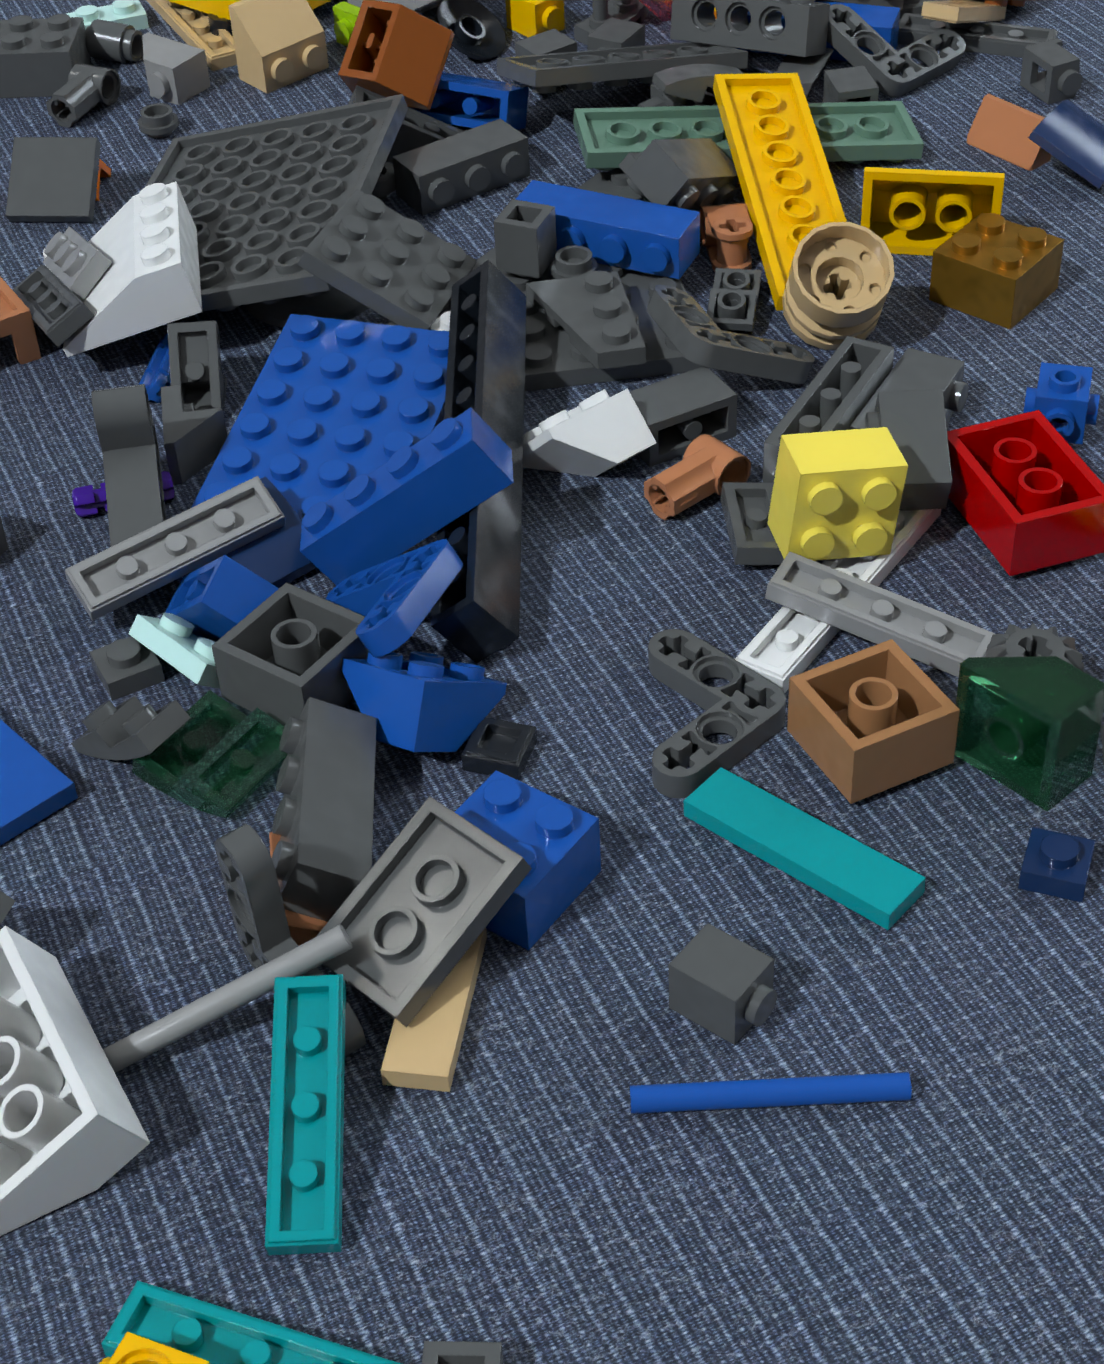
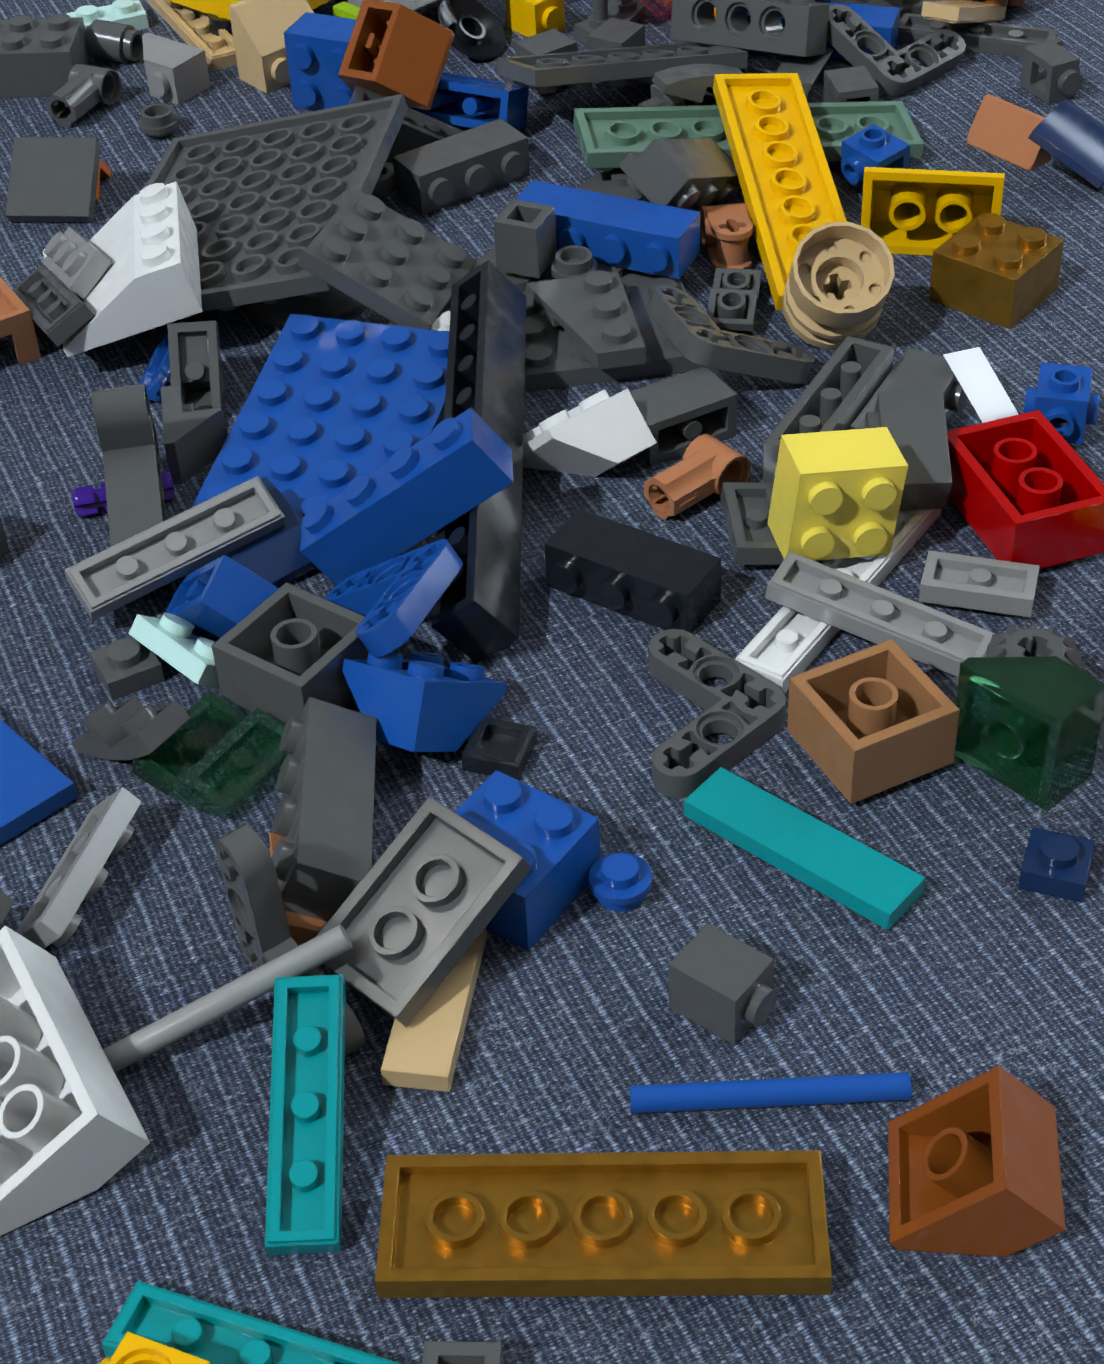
(80, 871): none -> light grey plate
(314, 58): none -> blue brick
(603, 1225): none -> pearl gold plate
(620, 881): none -> blue plate
(633, 572): none -> black brick
(872, 149): none -> blue brick
(976, 1170): none -> dark orange slope
(979, 583): none -> light grey plate
(980, 384): none -> white sticker

